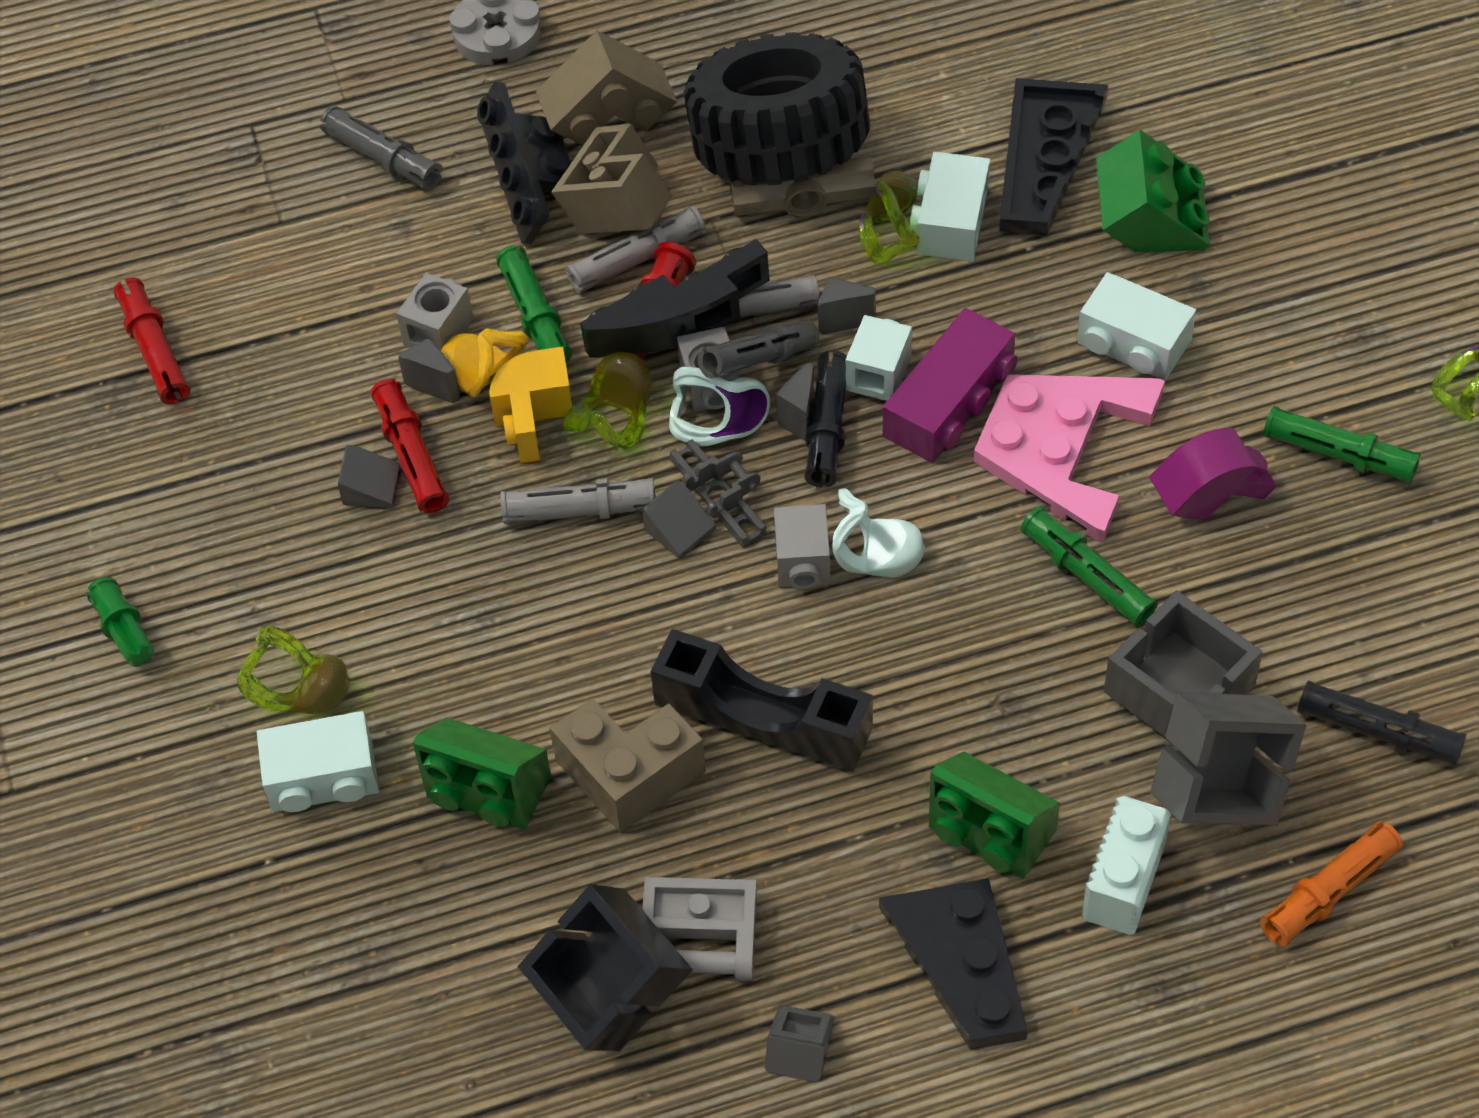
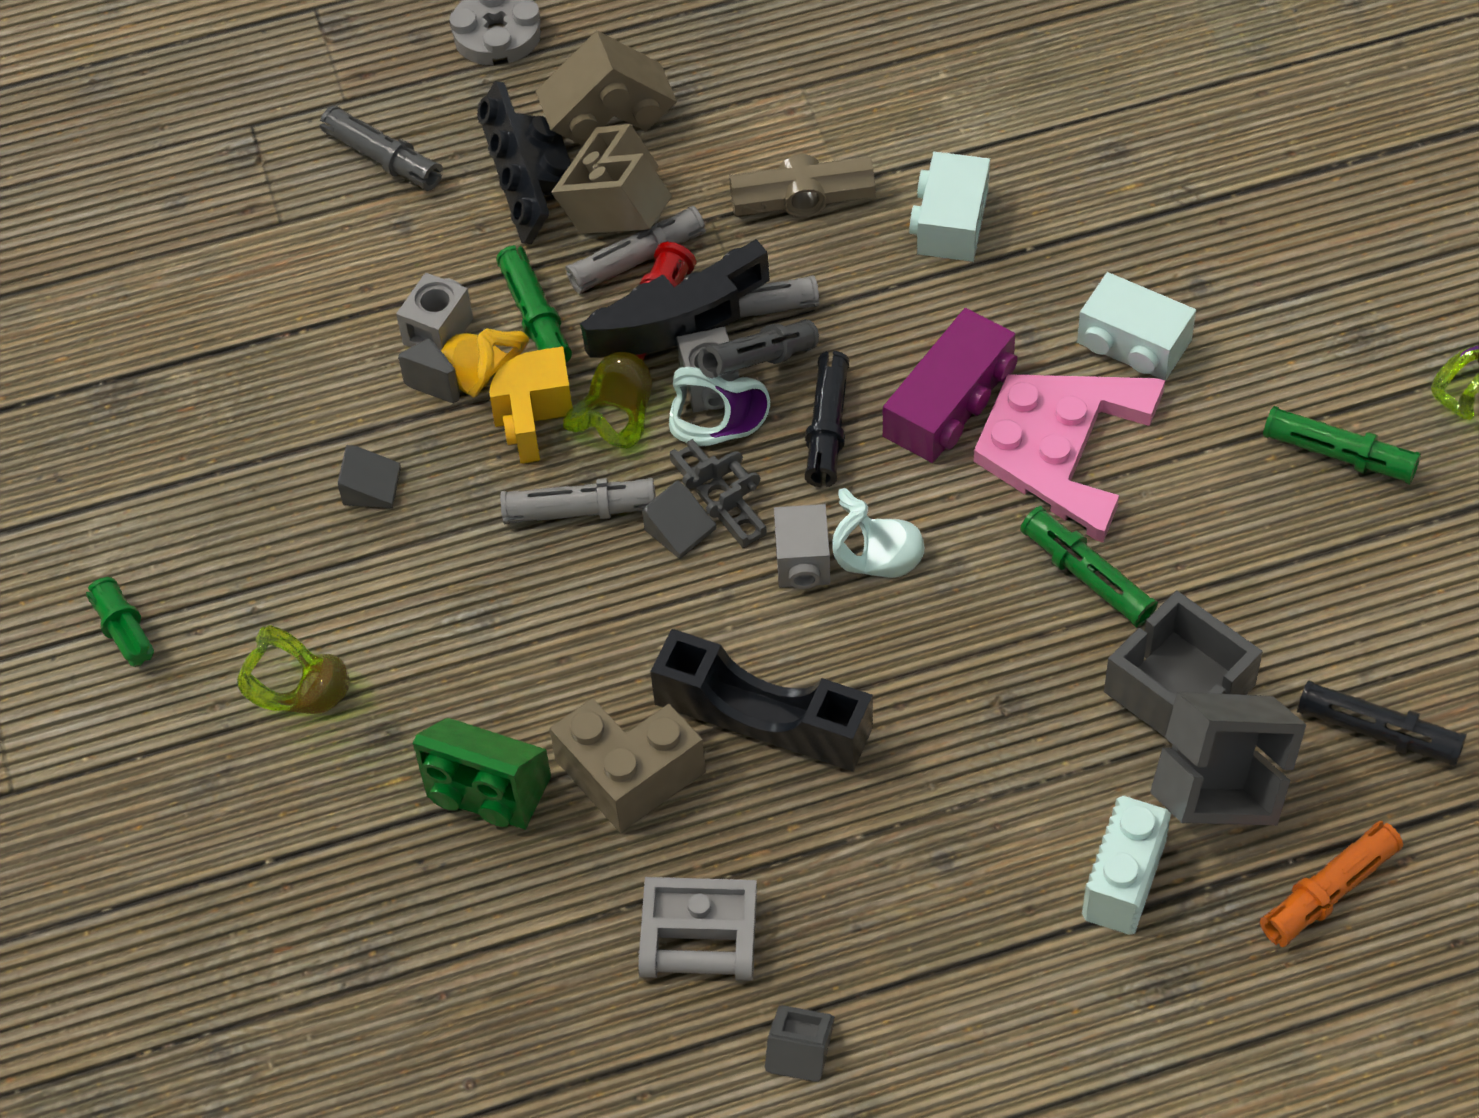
(145, 326): red pin -> none
(317, 762): light aqua brick -> none
(403, 429): red pin -> none
(604, 979): black piece -> none
(777, 108): black tyre -> none
(796, 401): dark grey slope -> none
(844, 305): dark grey slope -> none
(878, 357): light aqua brick -> none
(892, 199): clear neon green piece -> none
(964, 956): black wing -> none
(990, 813): green slope -> none
(1044, 148): black wing -> none
(1151, 197): green slope -> none
(1209, 470): magenta brick -> none

